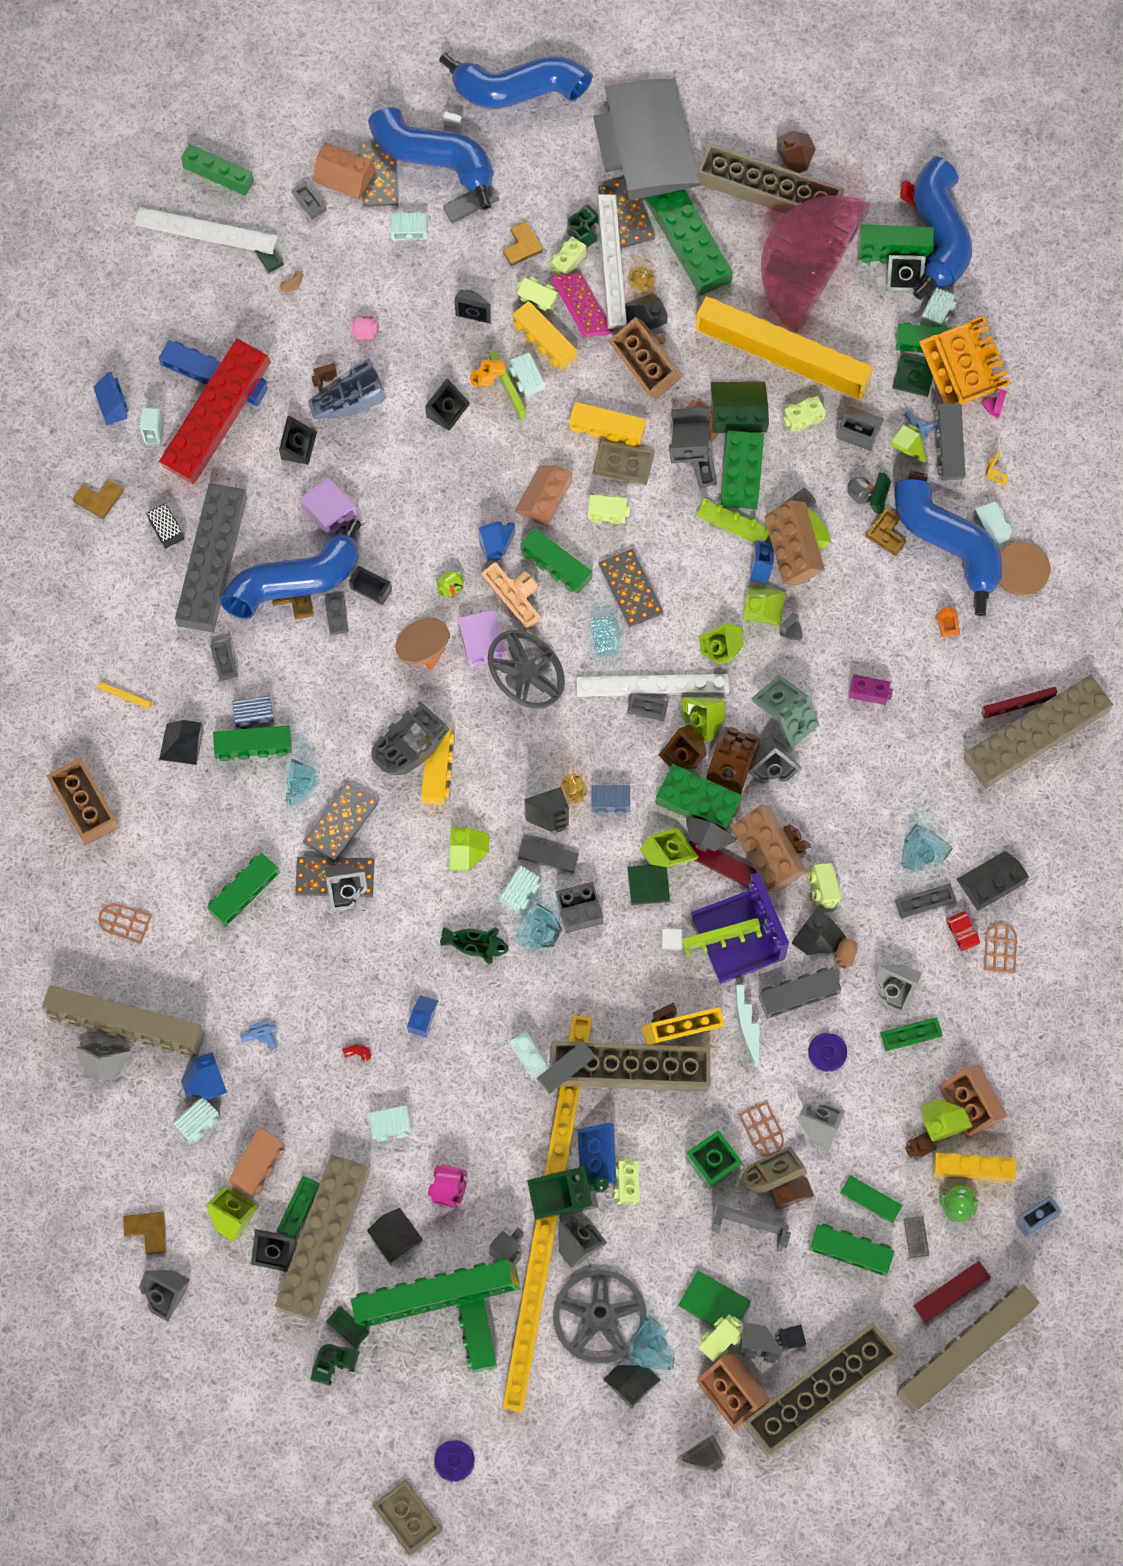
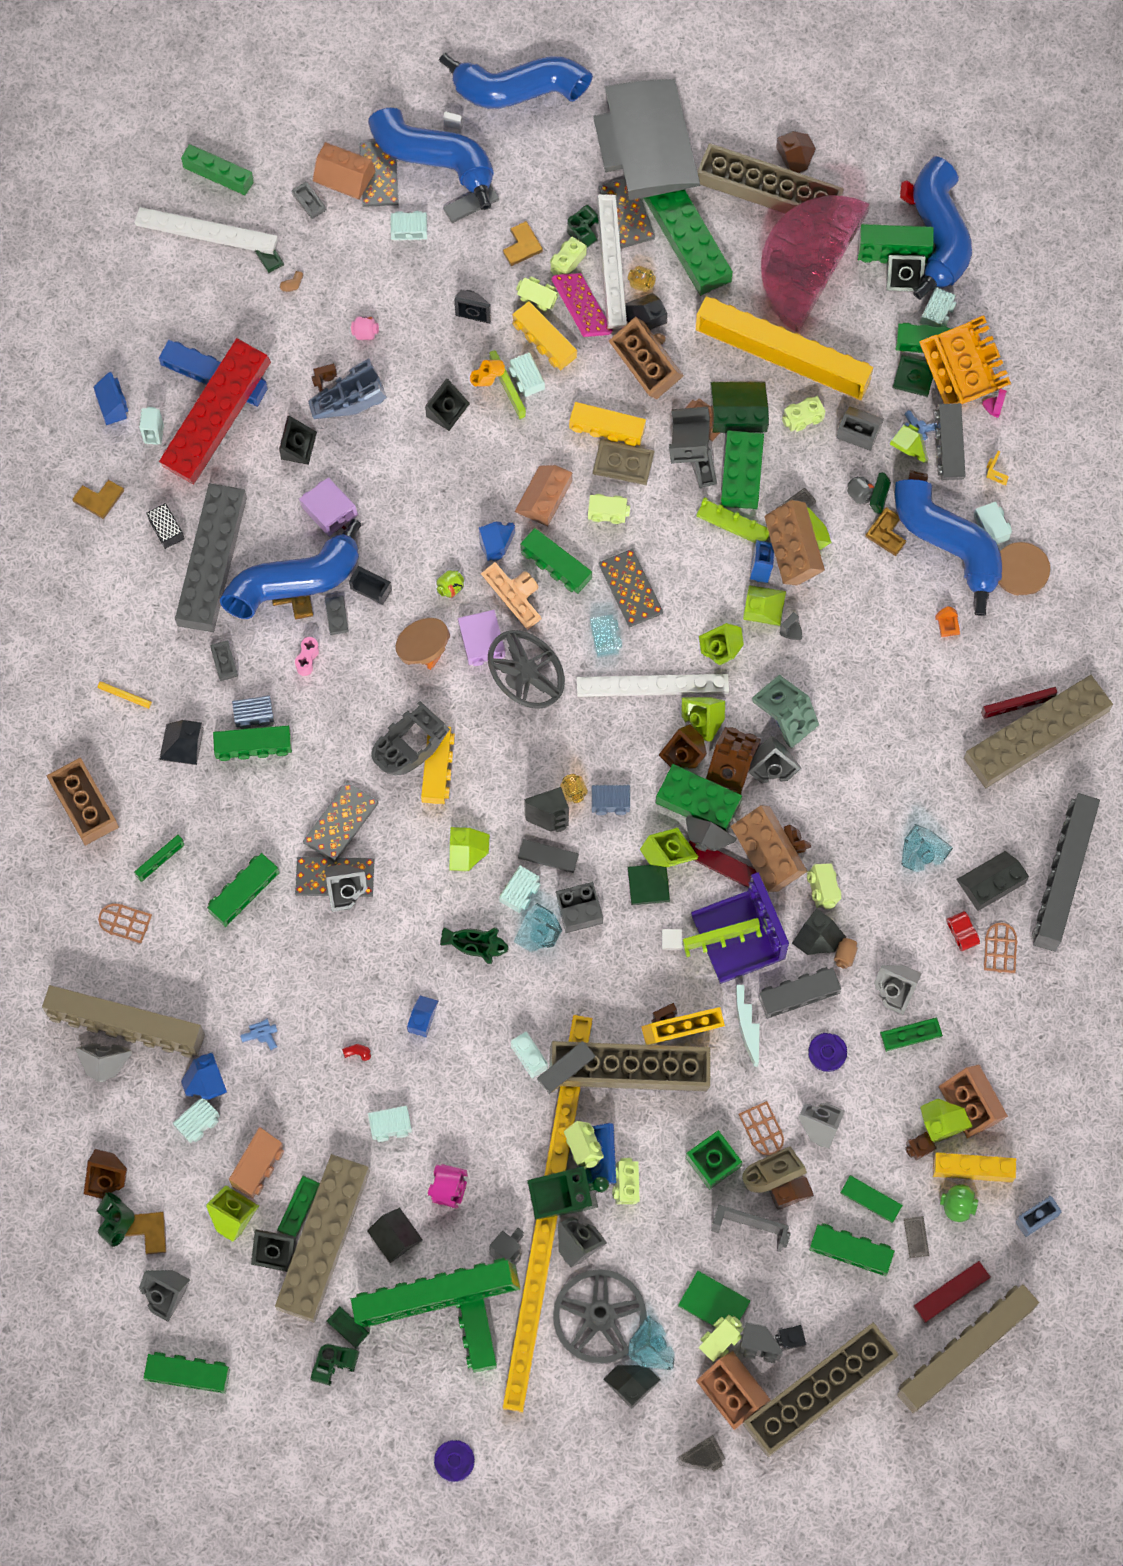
(104, 1174): none -> reddish brown slope
(117, 1219): none -> dark green piece
(159, 858): none -> green tile
(187, 1373): none -> green brick
(300, 782): clear light blue slope -> none
(307, 656): none -> bright pink axle
(407, 1517): dark tan tile -> none
(583, 1144): none -> yellowish green brick
(647, 707): dark grey plate -> none
(870, 689): magenta brick -> none
(925, 901): dark grey tile -> none
(1065, 872): none -> dark grey brick

